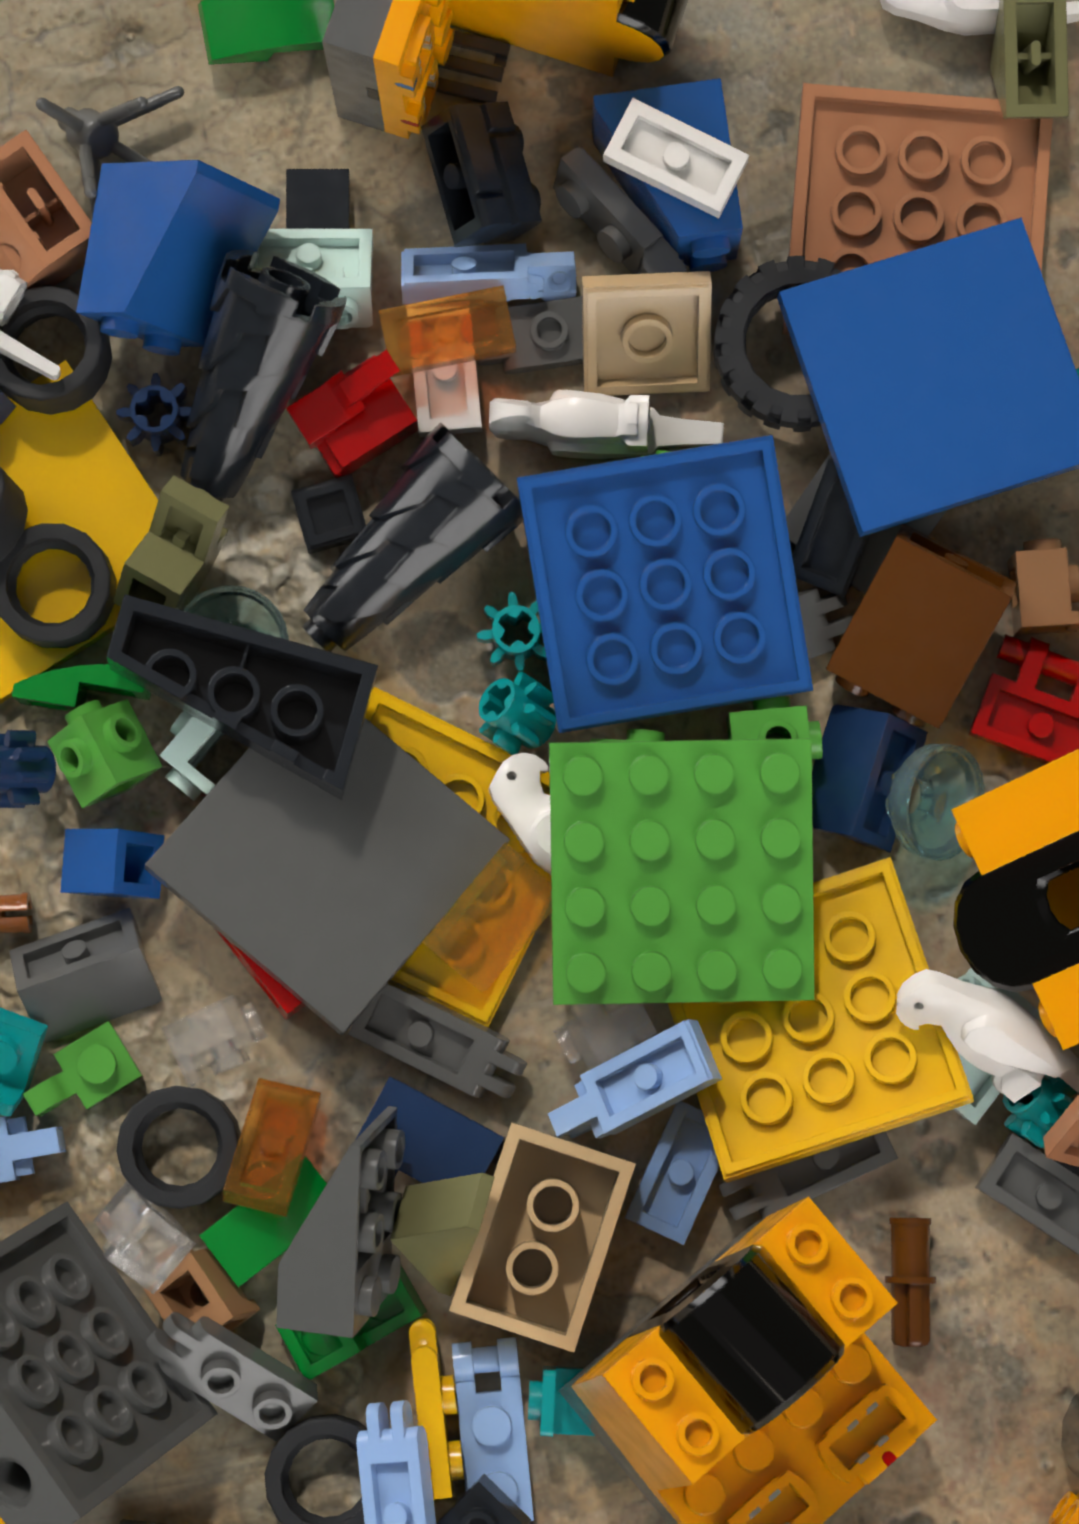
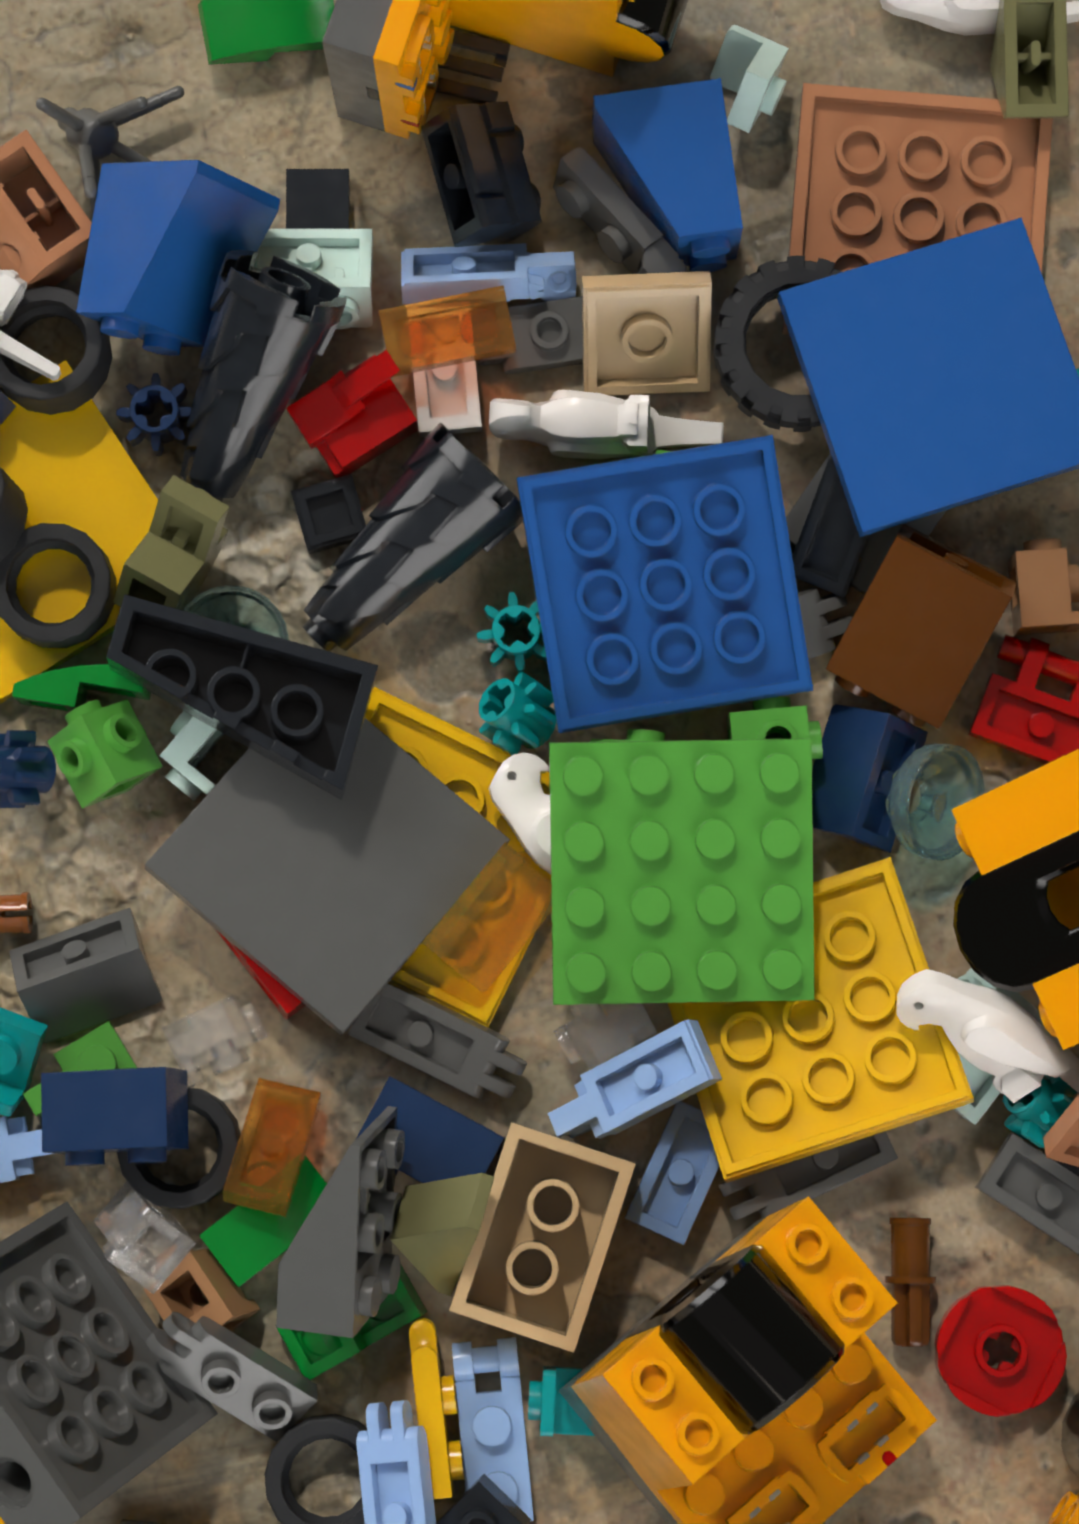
(109, 863): blue brick -> none
(114, 1112): none -> dark blue brick
(675, 158): white plate -> none
(751, 69): none -> light aqua bracket
(1036, 1338): none -> red plate

